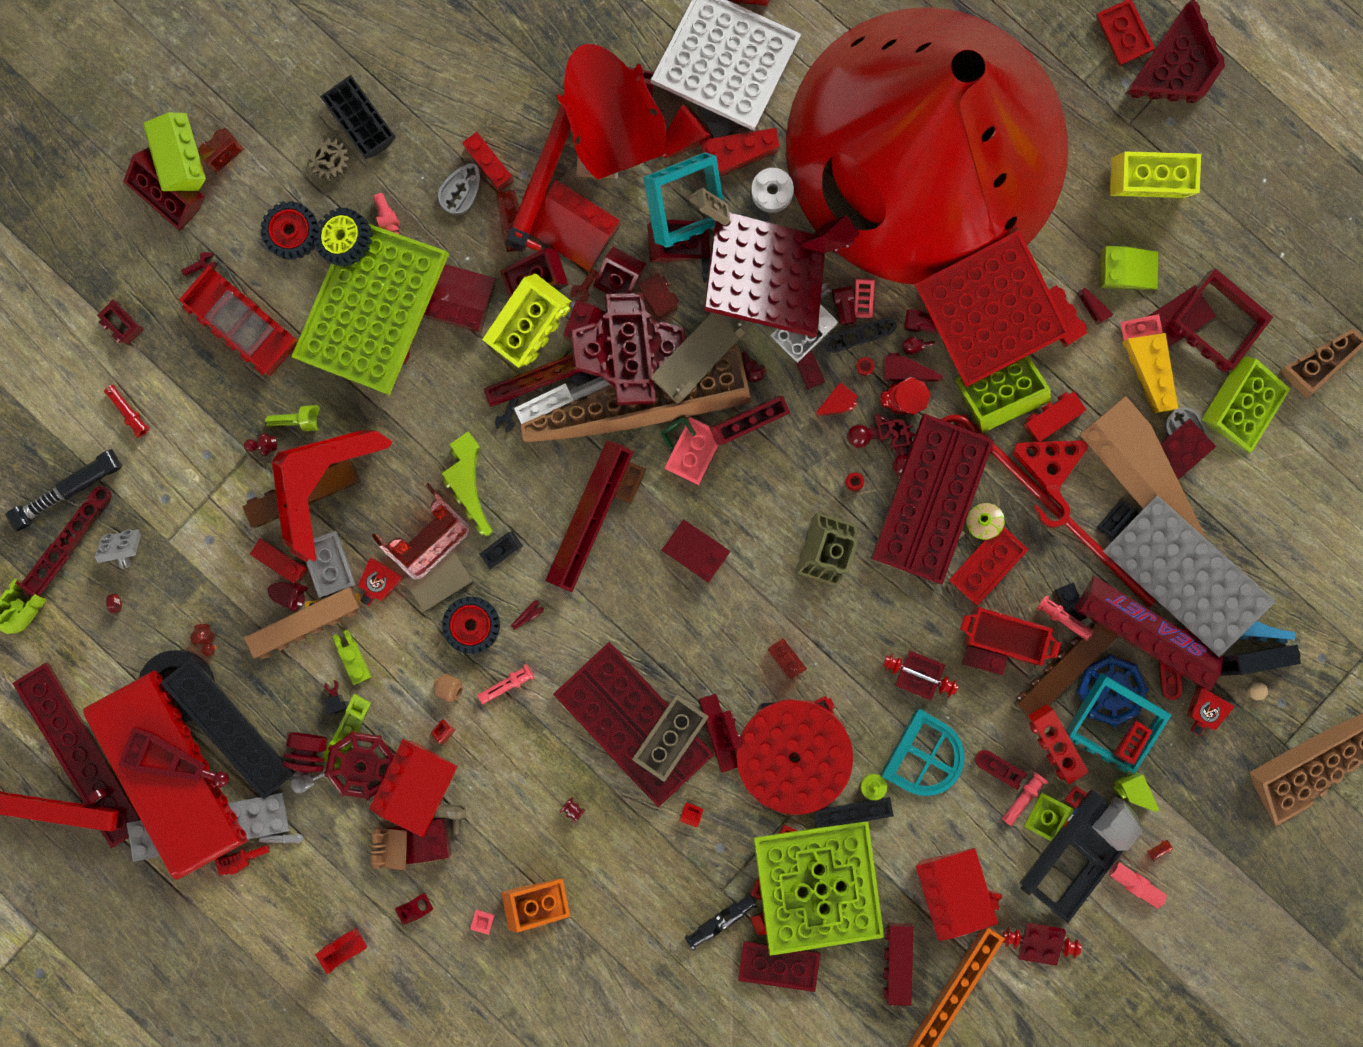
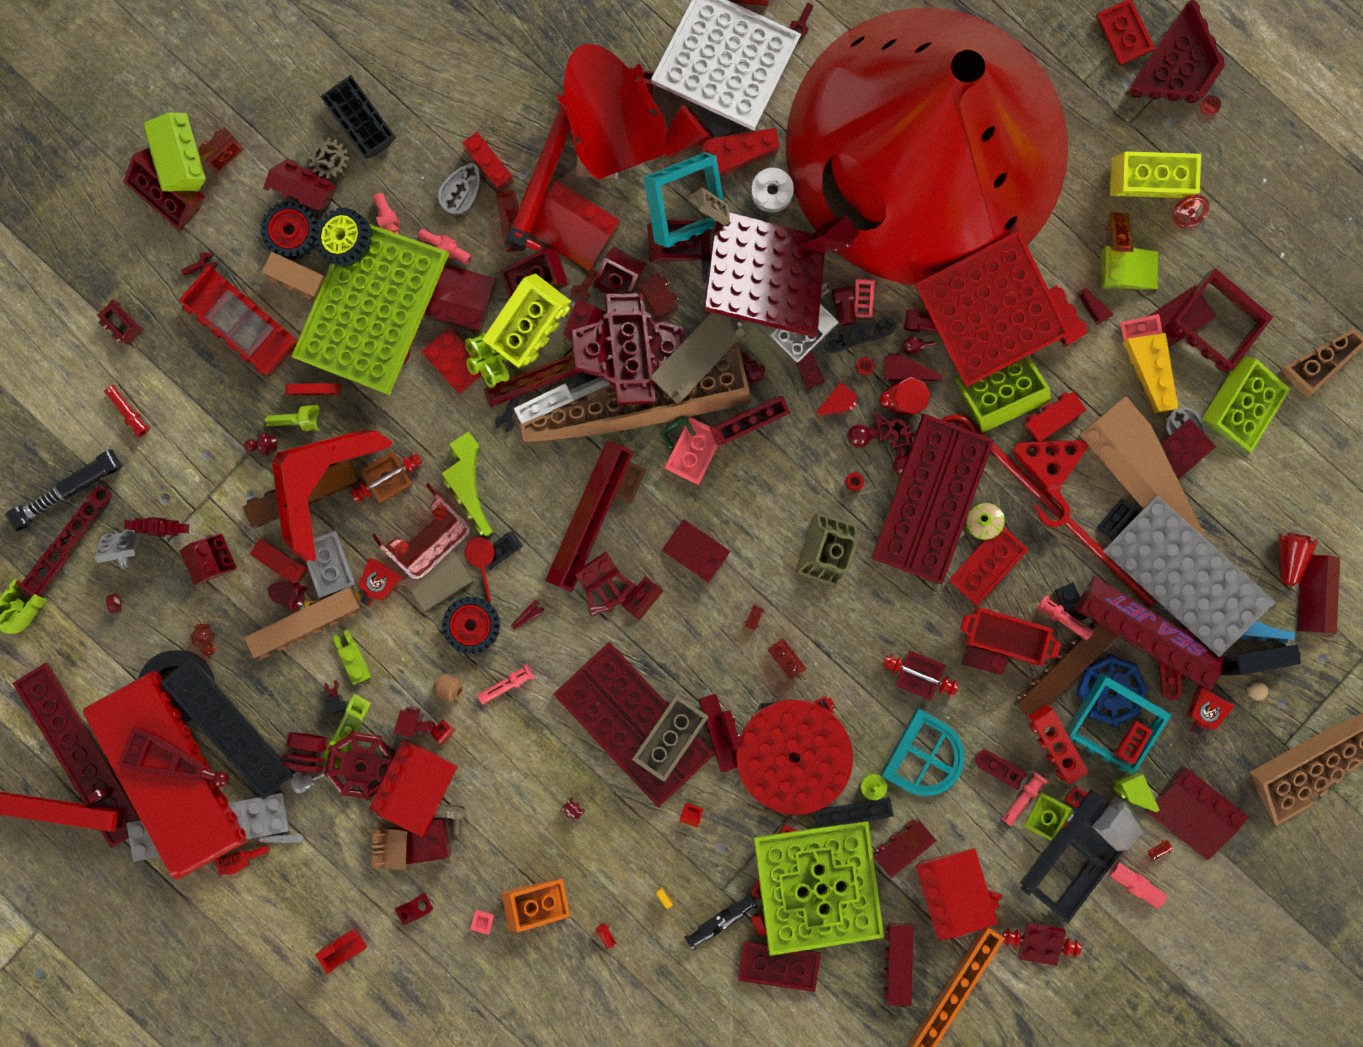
(156, 526): none -> dark red gear
(207, 559): none -> dark red slope
(293, 276): none -> medium nougat brick
(300, 183): none -> dark red wedge
(313, 389): none -> red beam
(386, 477): none -> dark orange plate
(410, 723): none -> dark red brick
(445, 243): none -> coral pin
(449, 357): none -> red plate
(480, 554): none -> red piece
(486, 361): none -> lime axle
(595, 575): none -> dark red plate
(605, 935): none -> red pin
(642, 598): none -> dark red slope
(664, 898): none -> yellow tile
(753, 619): none -> clear red pin
(801, 23): none -> dark red bar
(903, 847): none -> dark red slope
(1119, 232): none -> clear red slope
(1189, 207): none -> clear red piece
(1197, 813): none -> dark red slope
(1210, 105): none -> clear red tile
(1294, 556): none -> red cone
(1319, 595): none -> dark red slope

